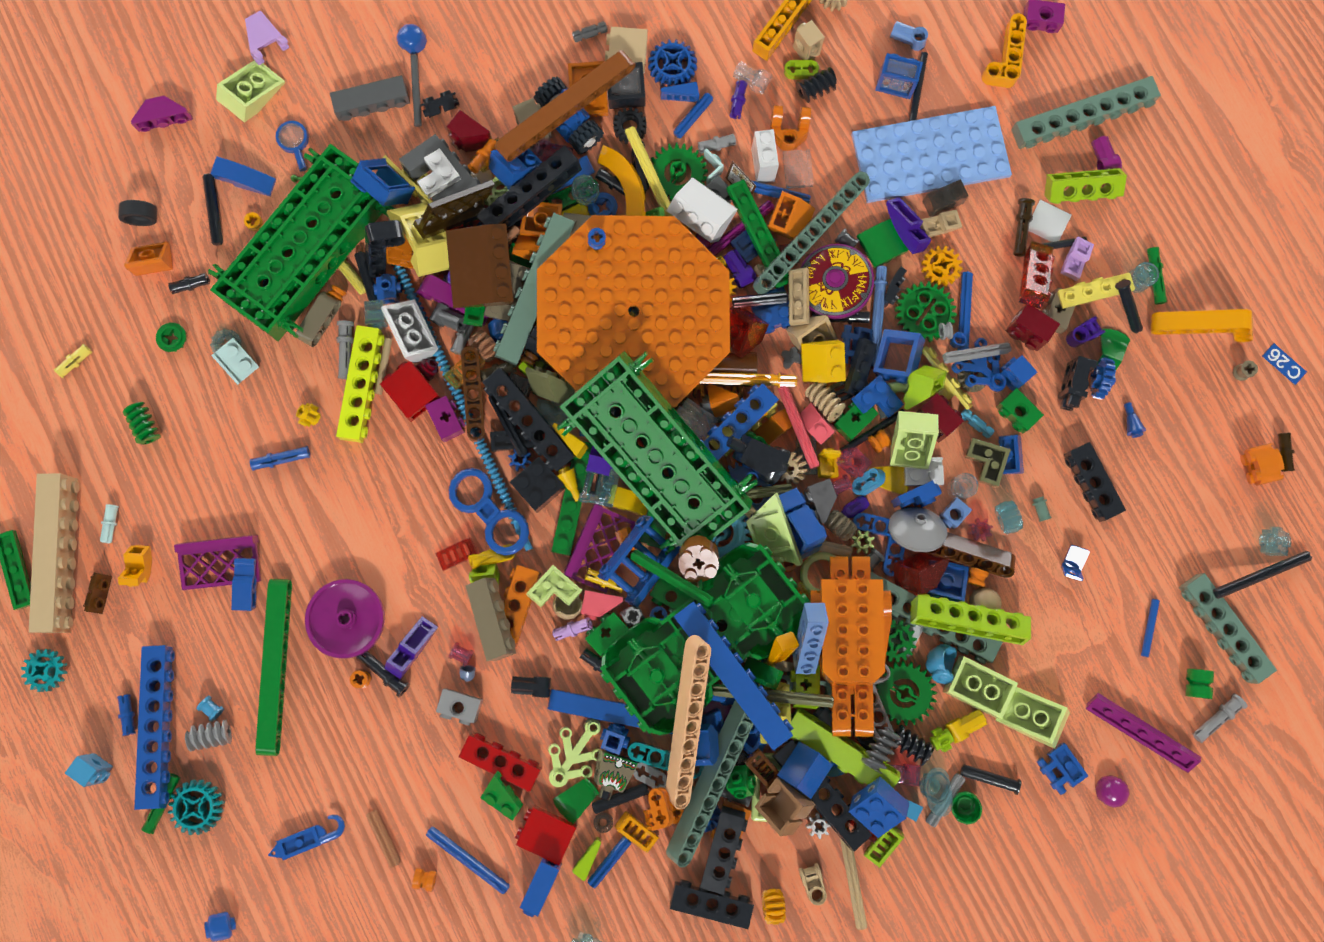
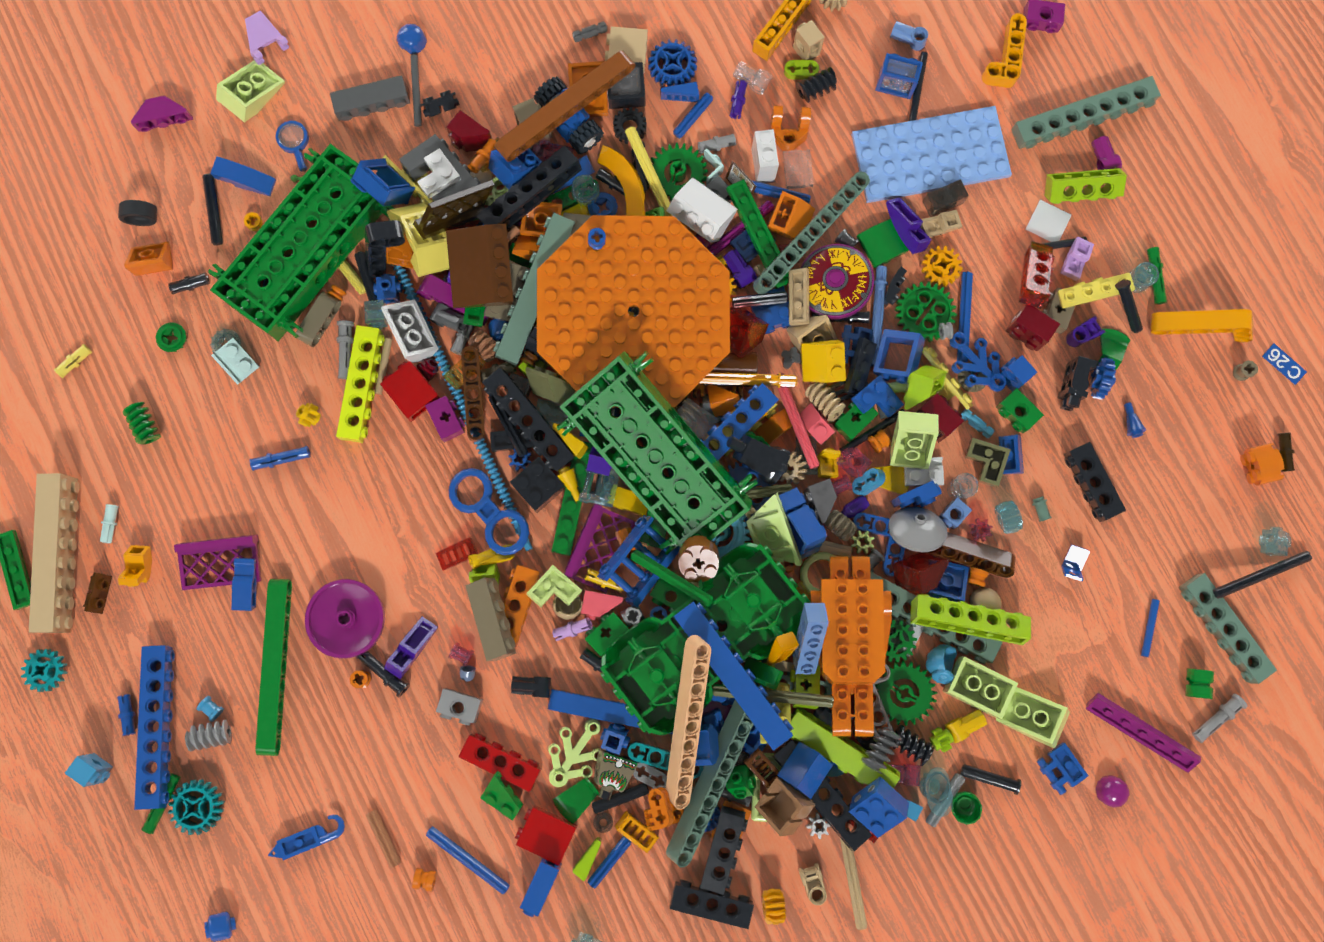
(899, 836): lime slope -> none
(975, 353): light grey axle -> none
(1026, 218): dark brown pin -> none

